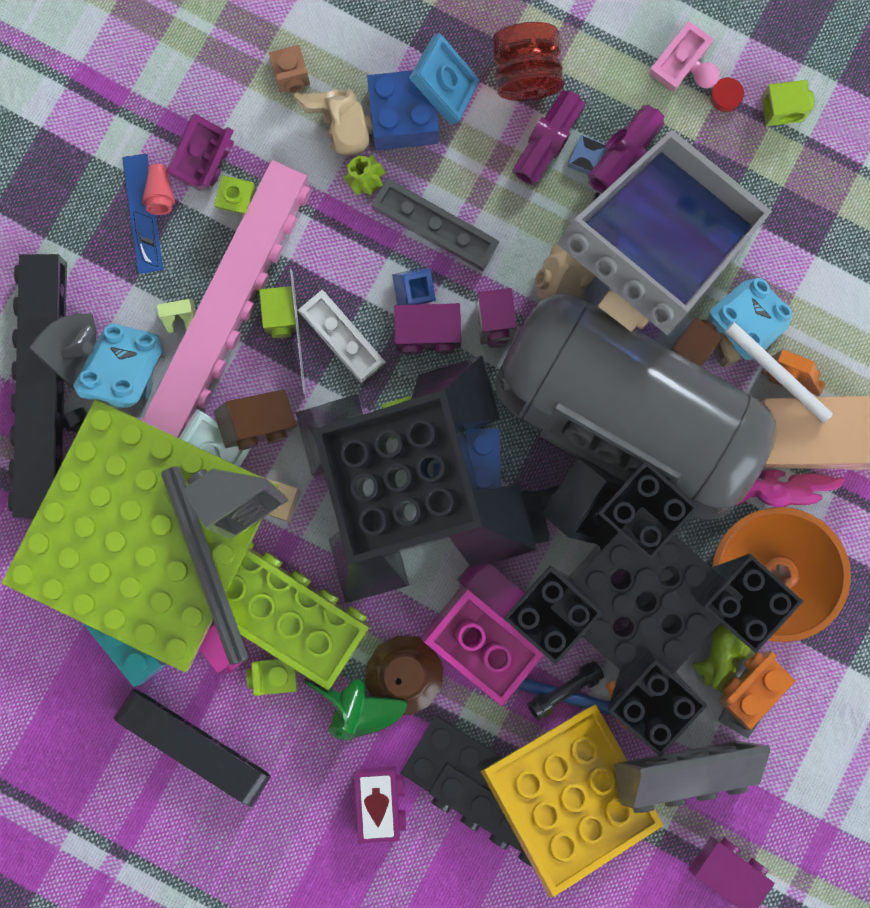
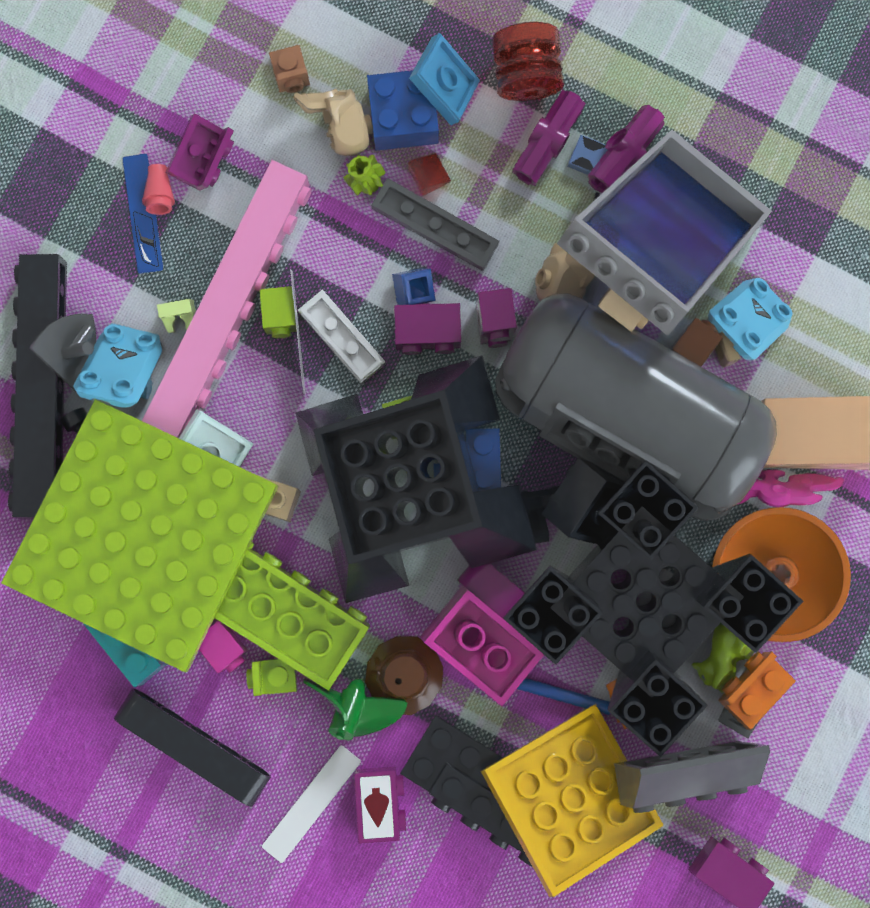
(205, 567): dark grey axle -> none
(231, 500): dark grey slope -> none
(234, 195): lime bracket -> none
(255, 419): reddish brown brick -> none
(311, 804): none -> white sticker
(428, 173): none -> clear red slope
(588, 675): black bar -> none
(683, 57): bright pink plate -> none
(727, 94): red tile -> none
(778, 372): white bar -> none
(787, 102): lime brick -> none
(801, 369): orange wing -> none

